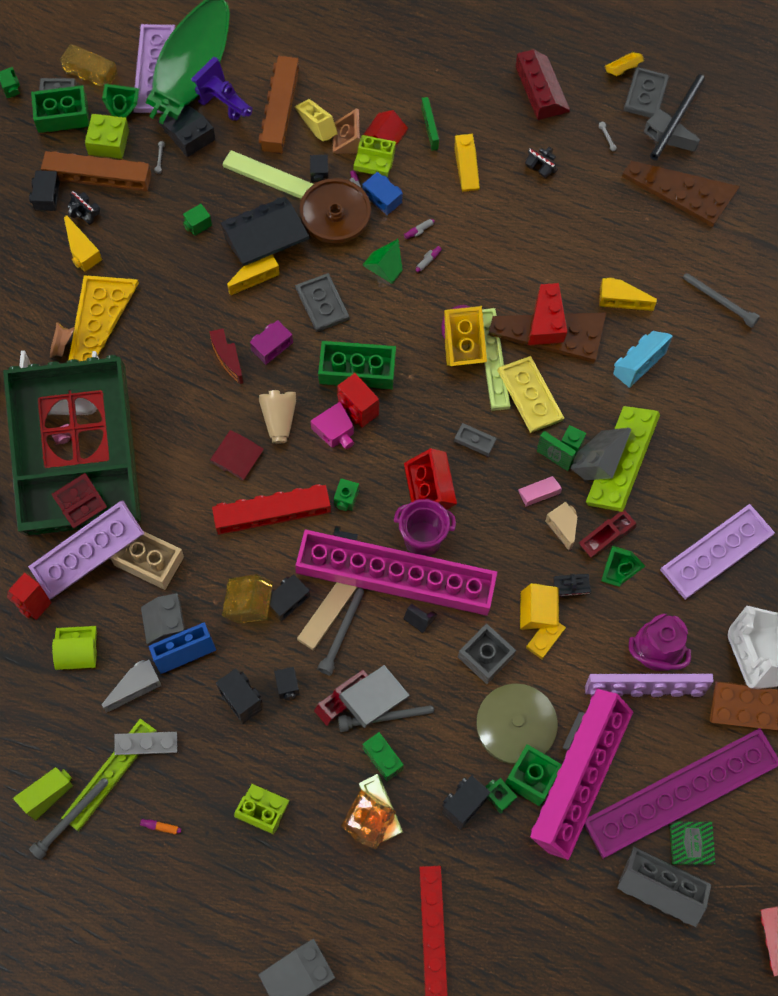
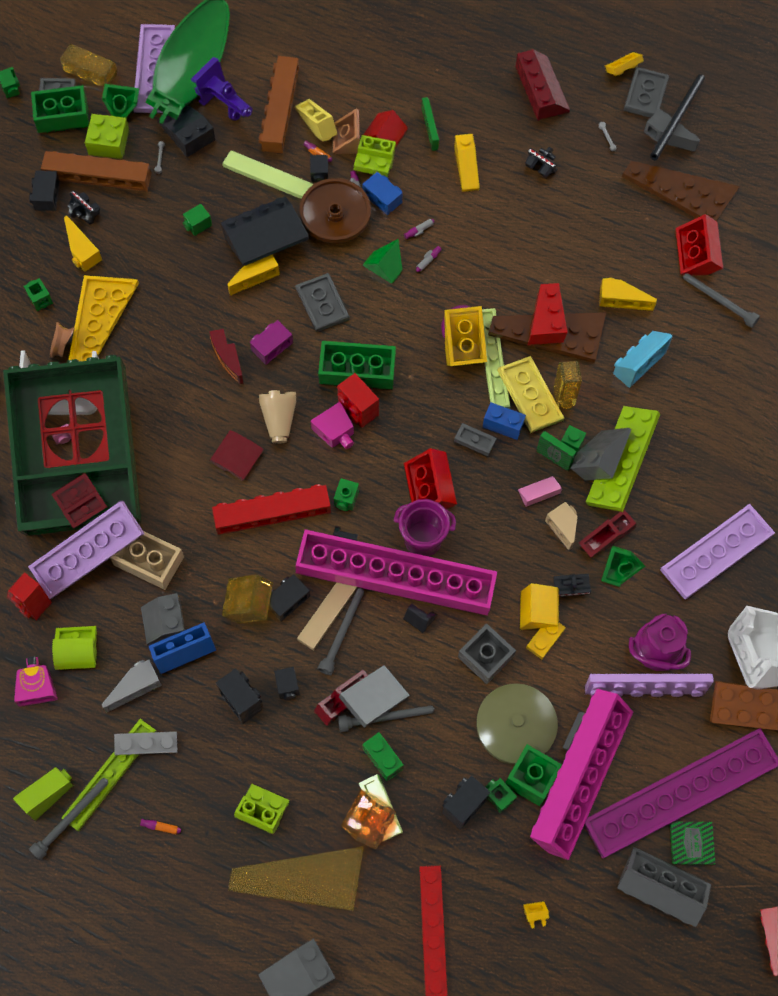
(34, 684): none -> dark pink torso
(38, 294): none -> green brick
(314, 150): none -> piece
(315, 879): none -> clear yellow wing
(504, 421): none -> blue brick
(535, 912): none -> yellow tile
(567, 384): none -> clear yellow brick
(699, 246): none -> red slope

